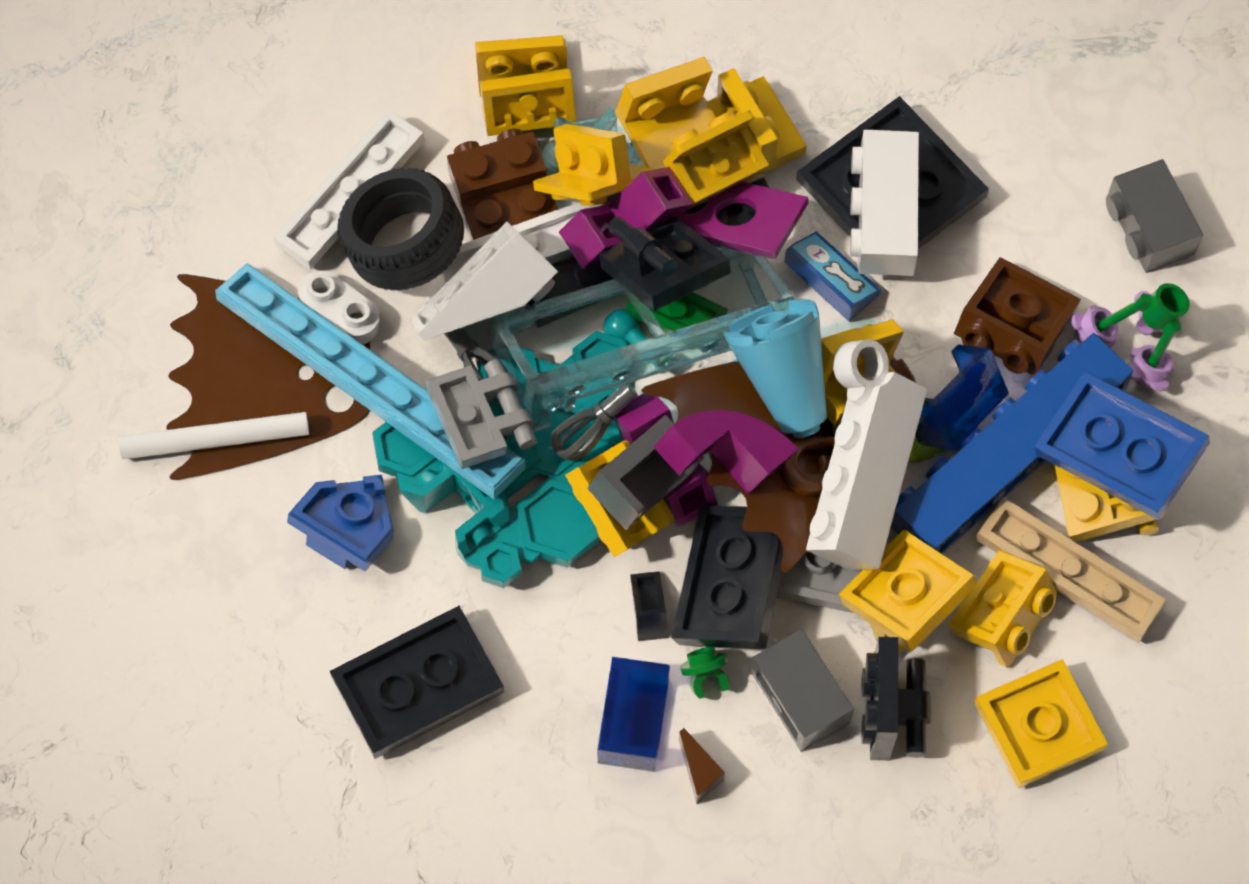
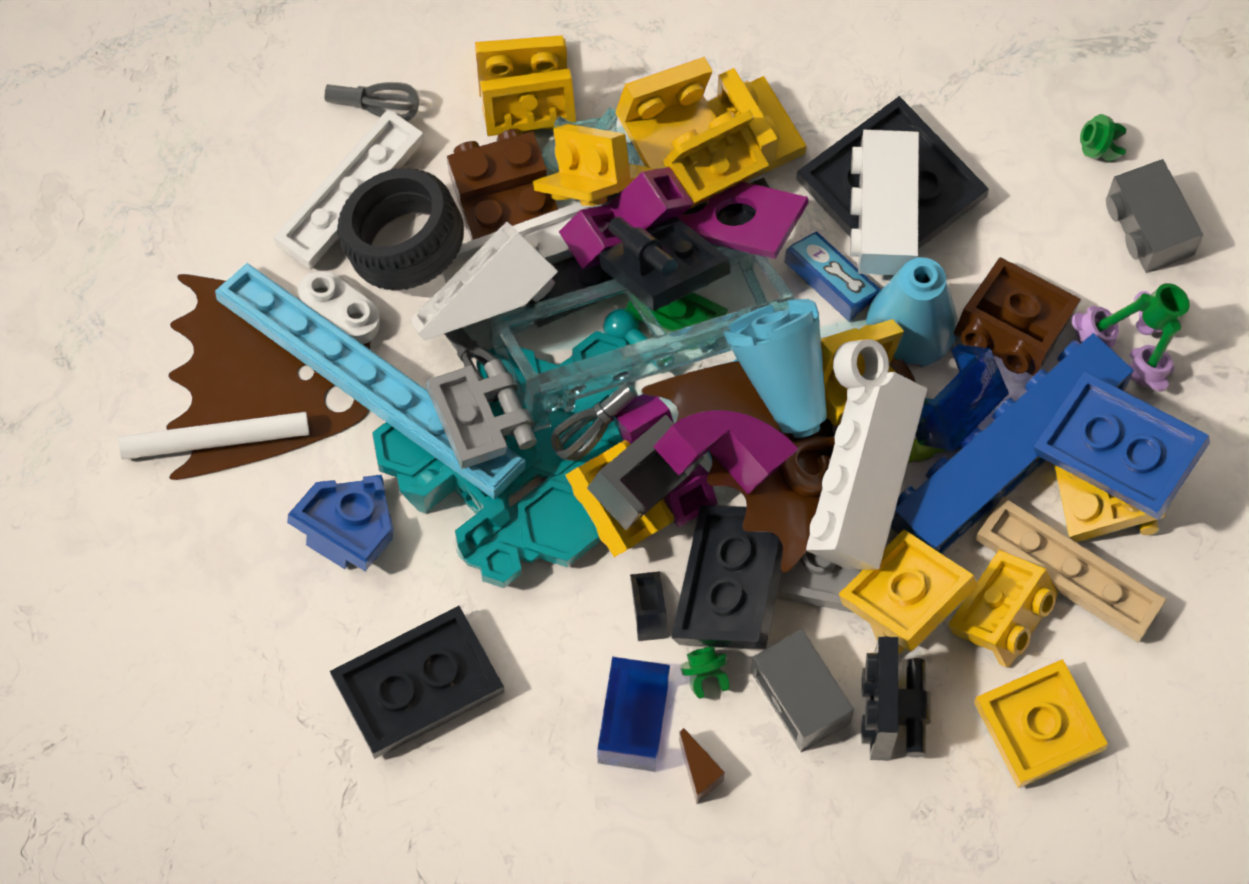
(365, 98): none -> dark grey piece
(922, 307): none -> medium azure cone
(1098, 138): none -> green plate

